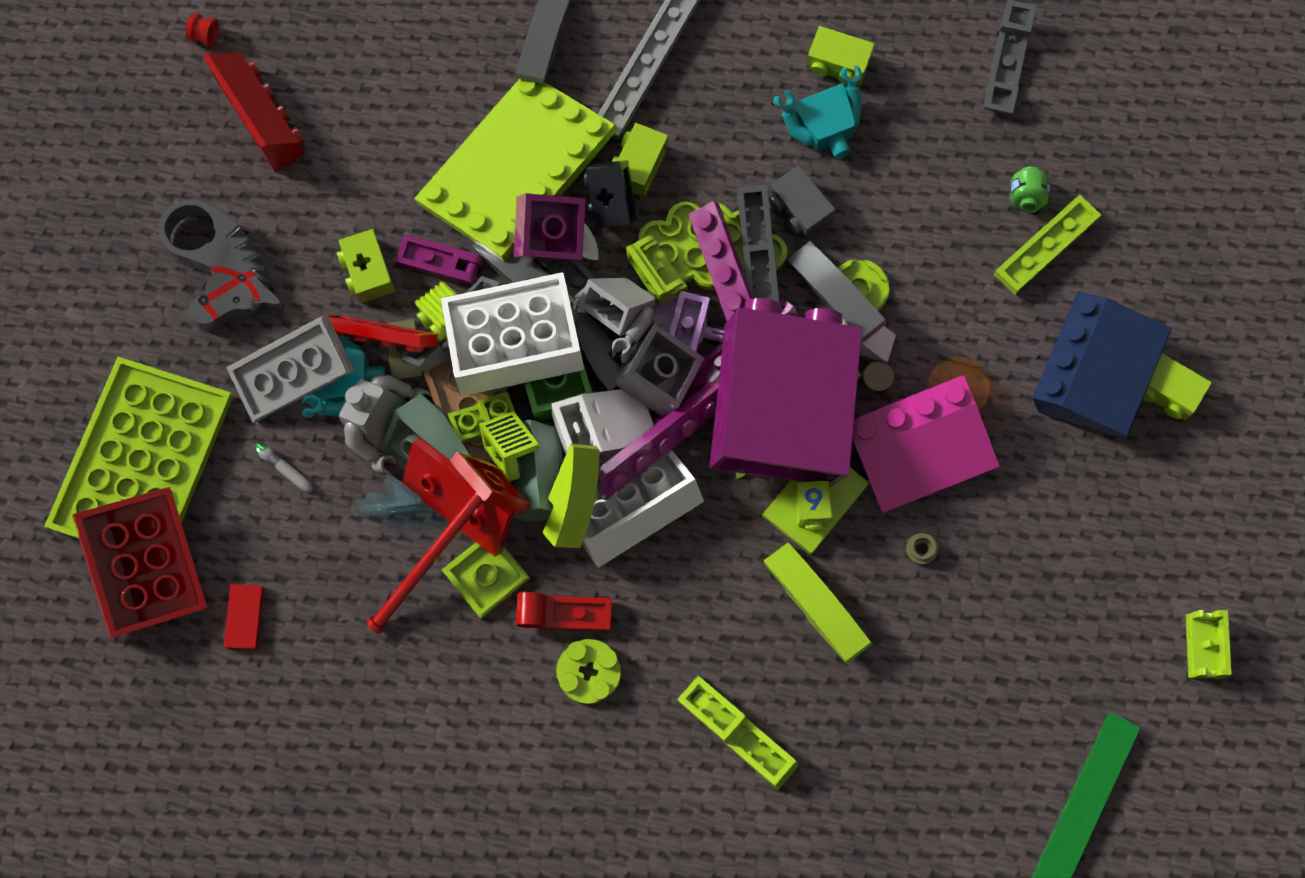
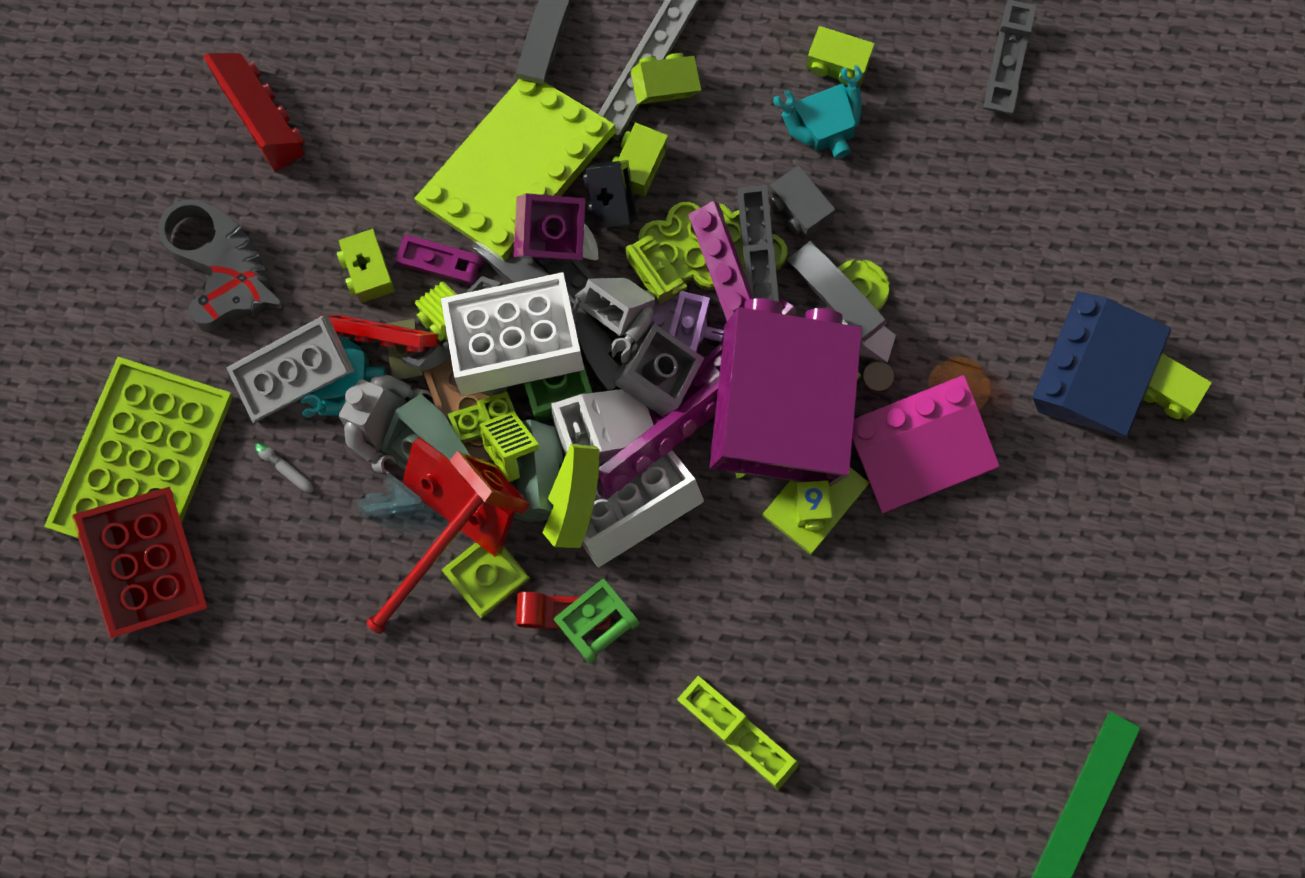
(202, 29): red wheel -> none
(244, 617): red tile -> none
(591, 611): none -> bright green plate
(598, 686): lime plate -> none
(665, 78): none -> lime brick
(817, 603): lime slope -> none
(928, 541): olive plate -> none
(1030, 189): bright green head -> none
(1047, 244): lime plate -> none
(1208, 644): lime hinge -> none

